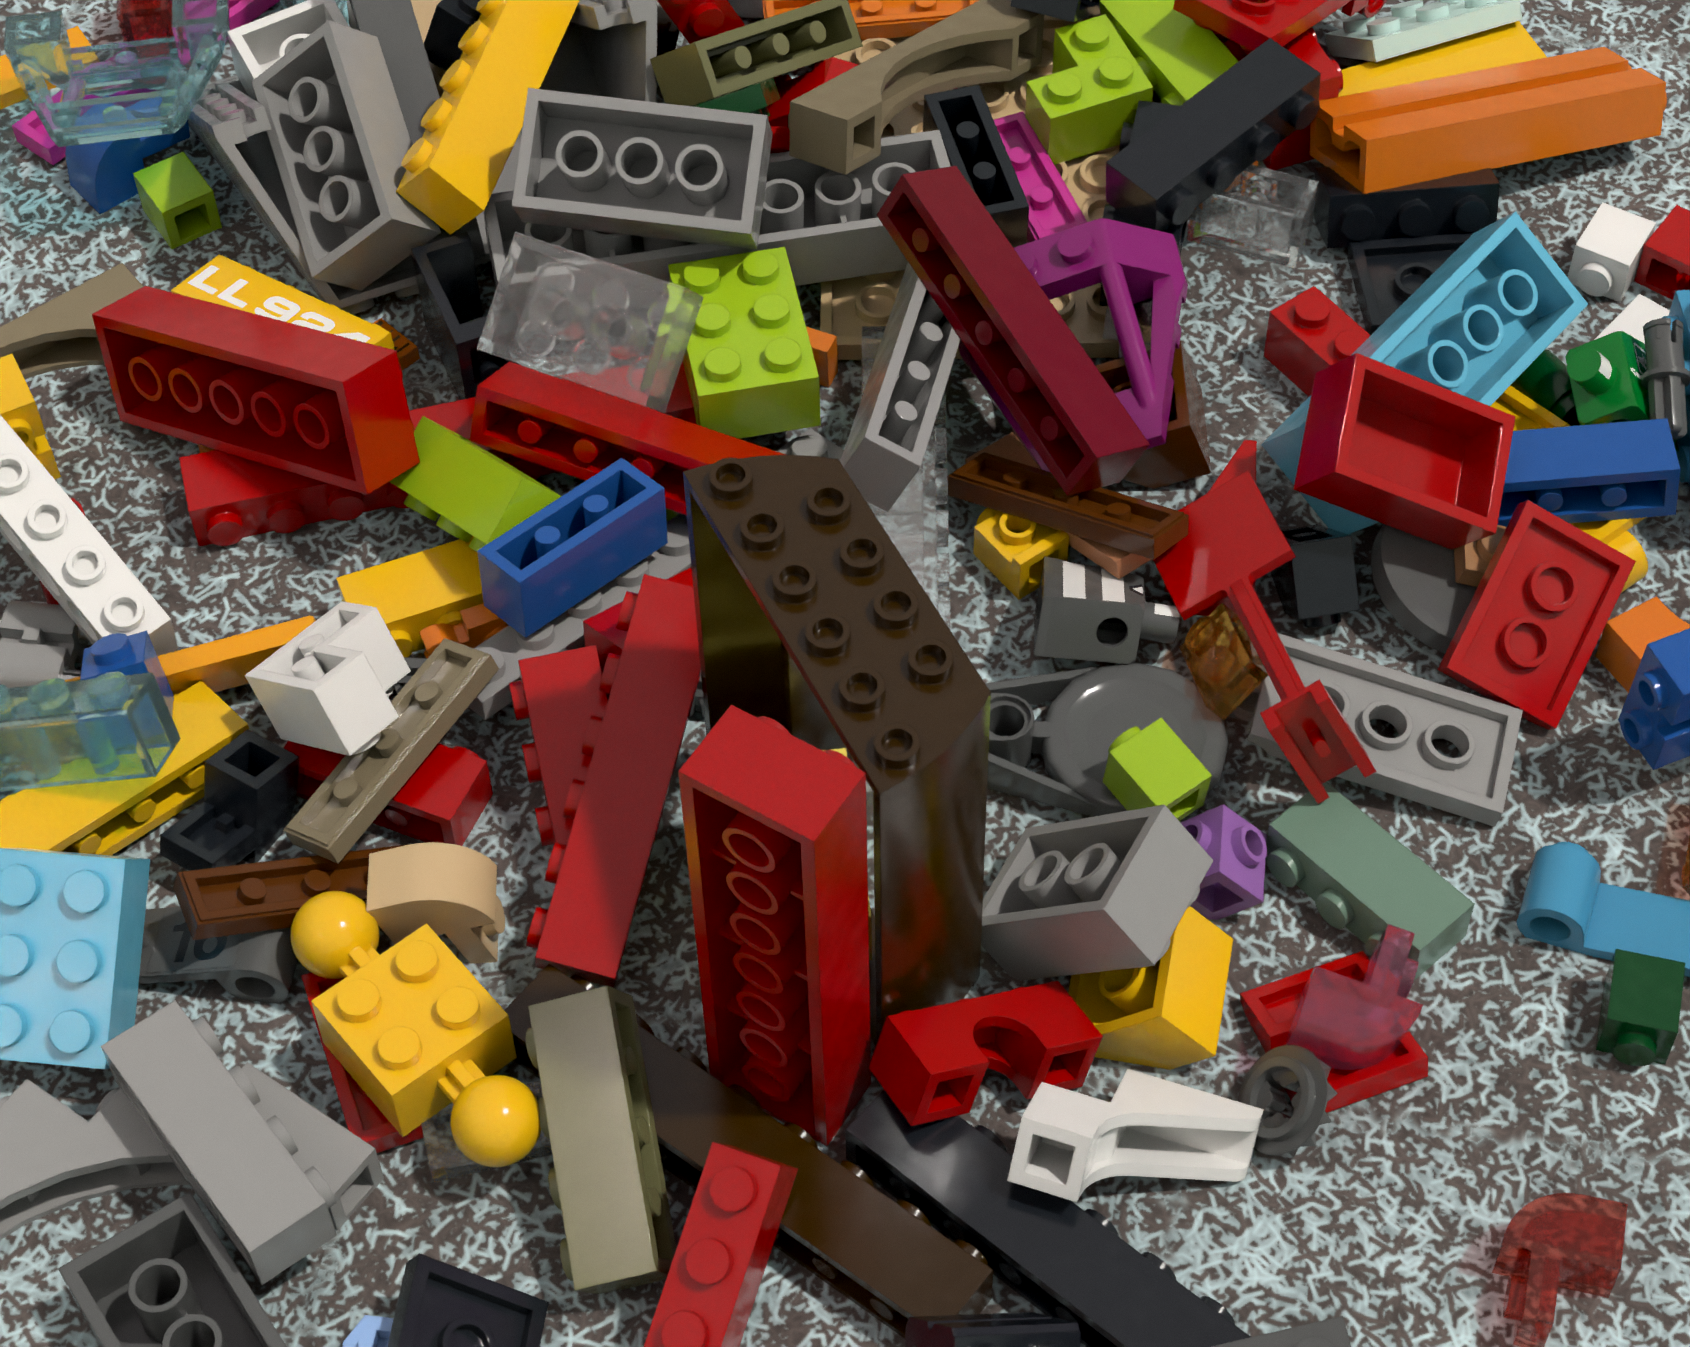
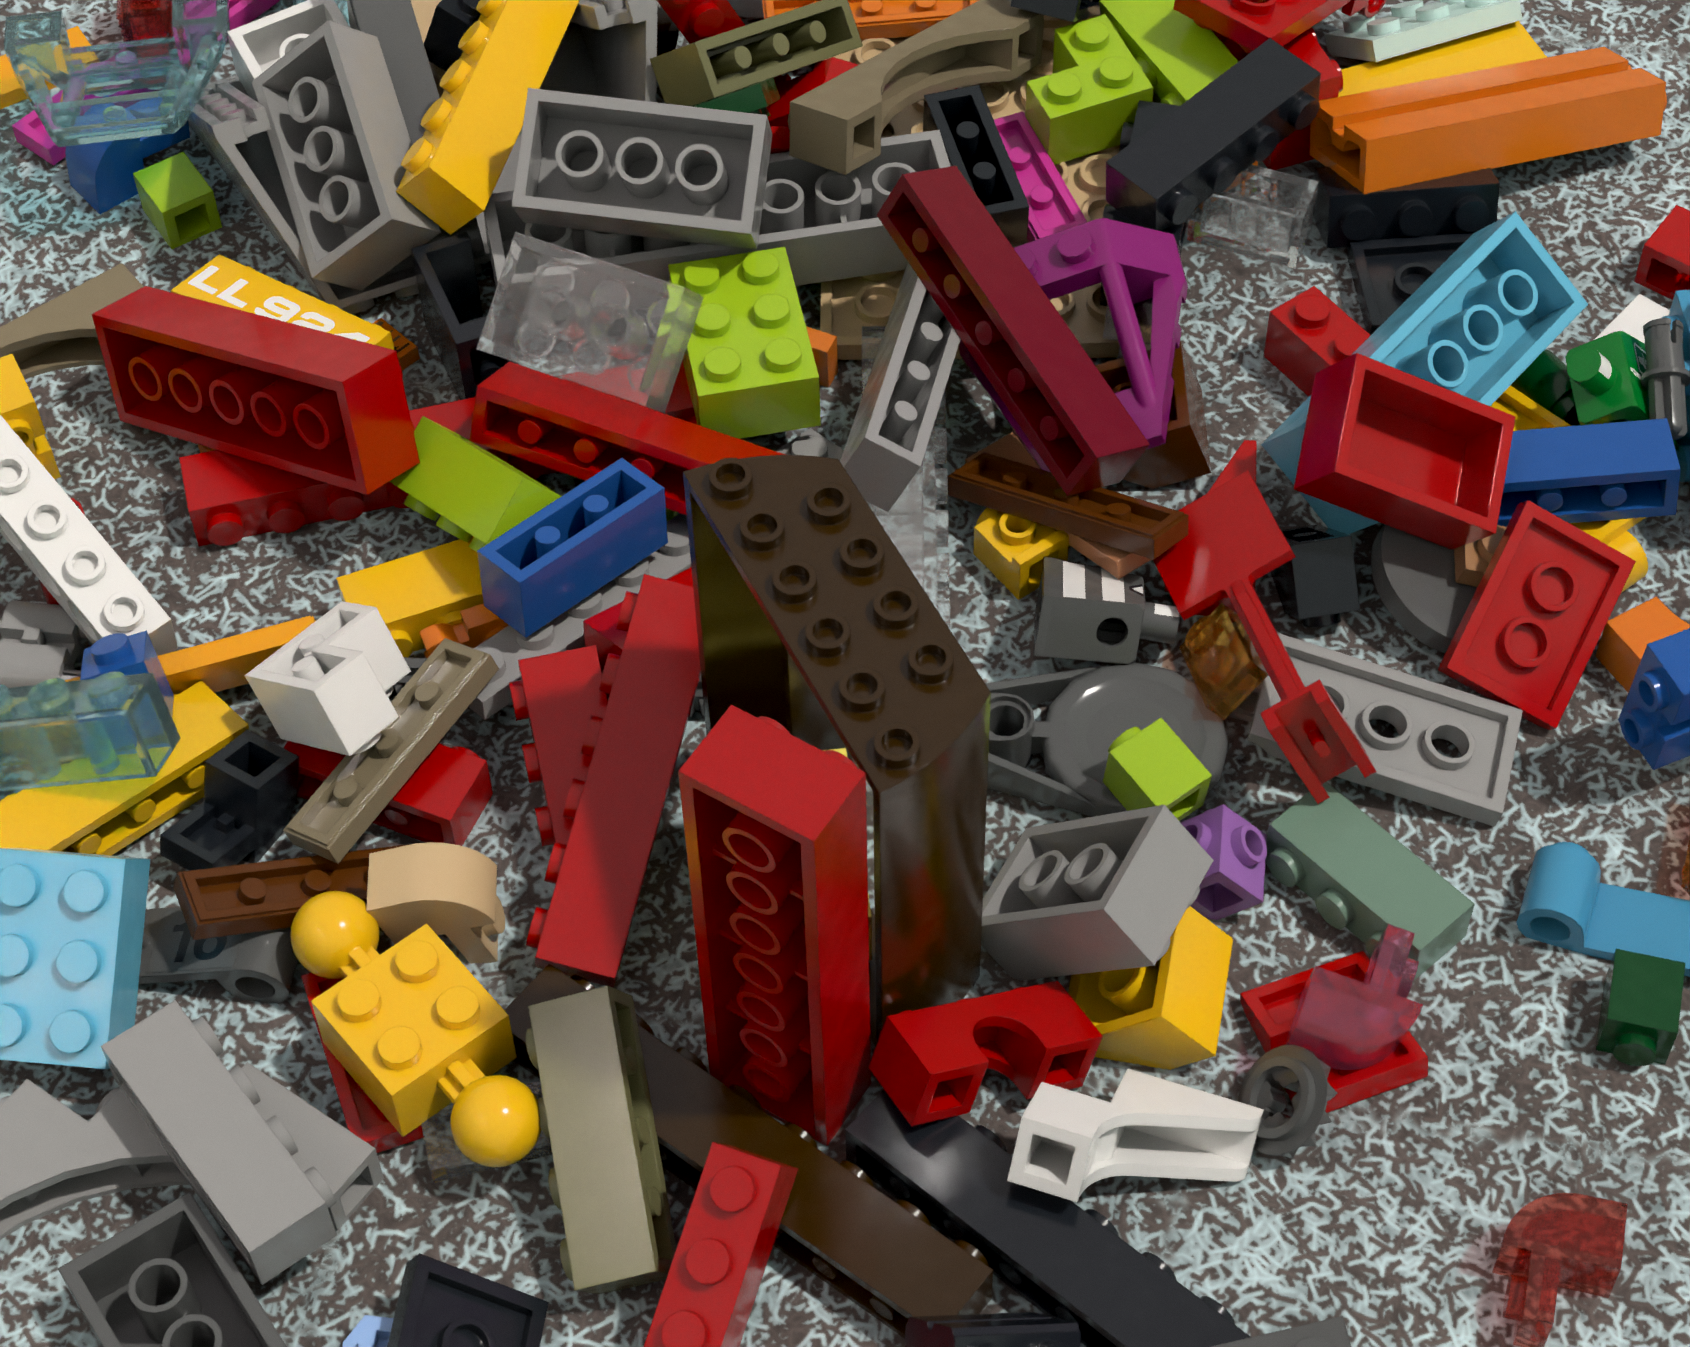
(1609, 252): white brick -> none

